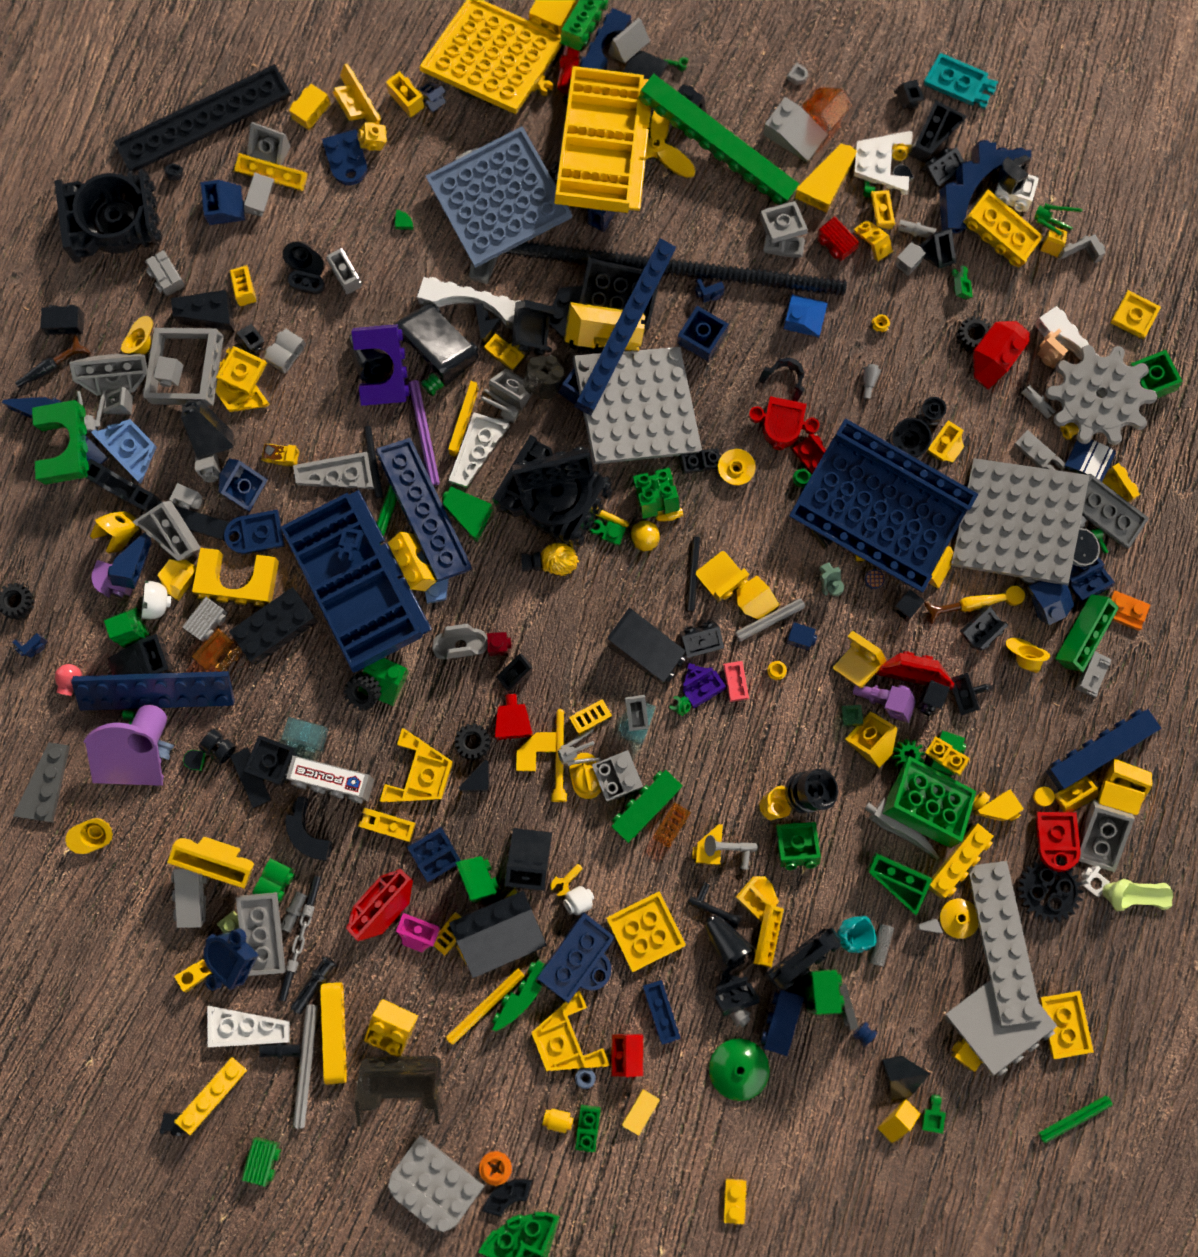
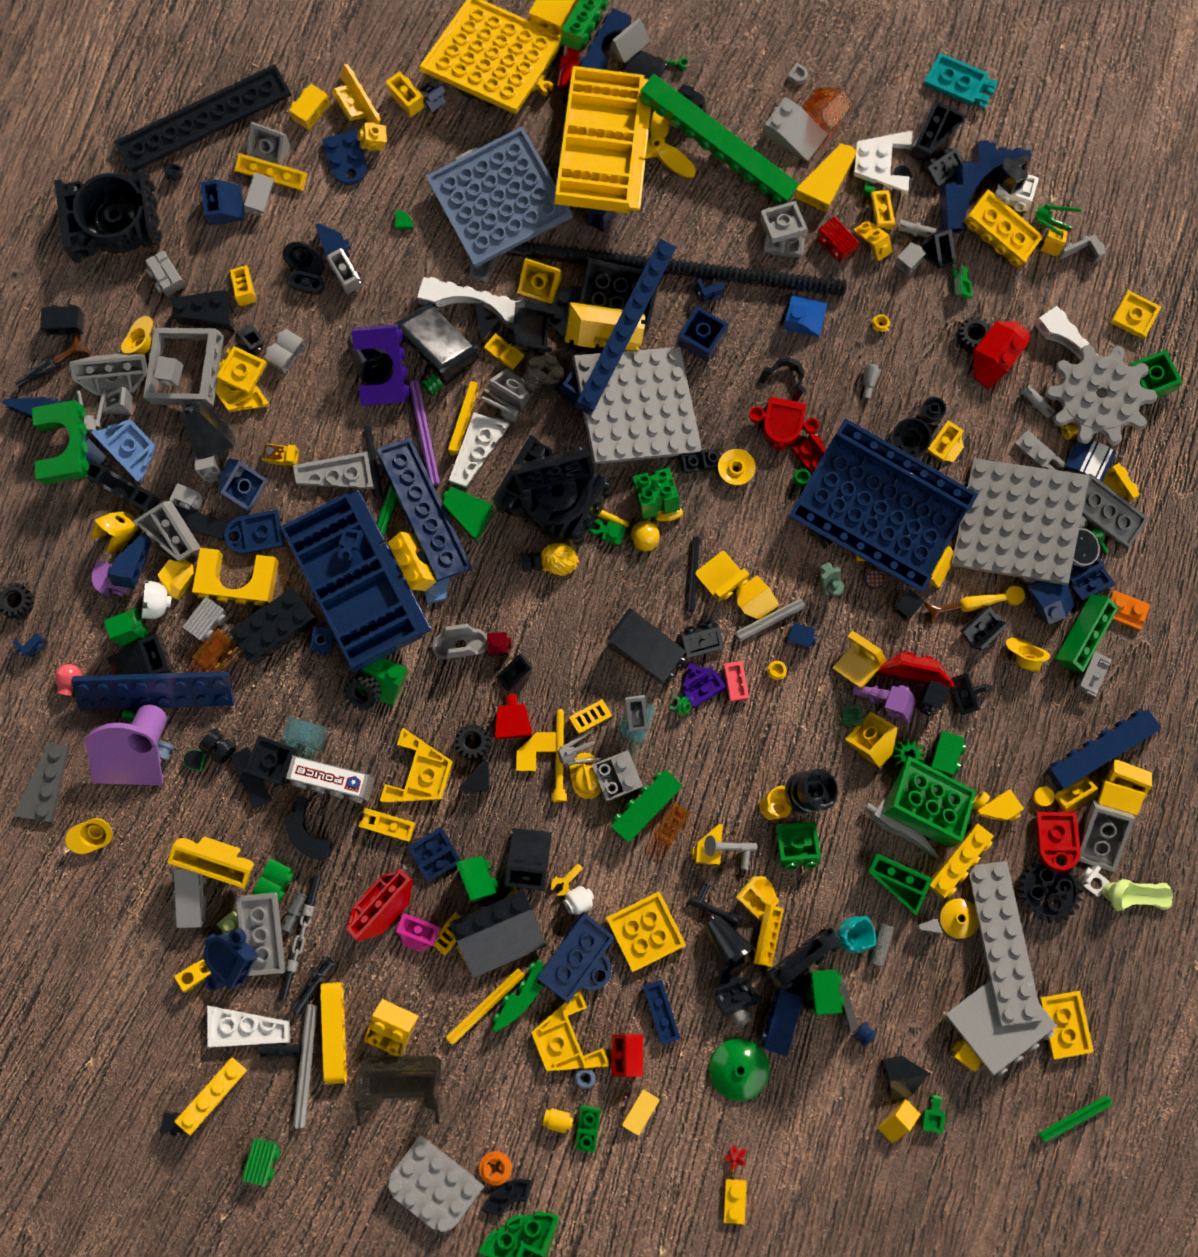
(322, 641): none -> dark blue brick
(332, 240): none -> dark blue slope
(539, 281): none -> yellow slope
(736, 1157): none -> red plant
(900, 155): yellow plate -> none
(909, 95): black brick -> none
(947, 756): yellow slope -> none
(1052, 350): light nougat bracket -> none

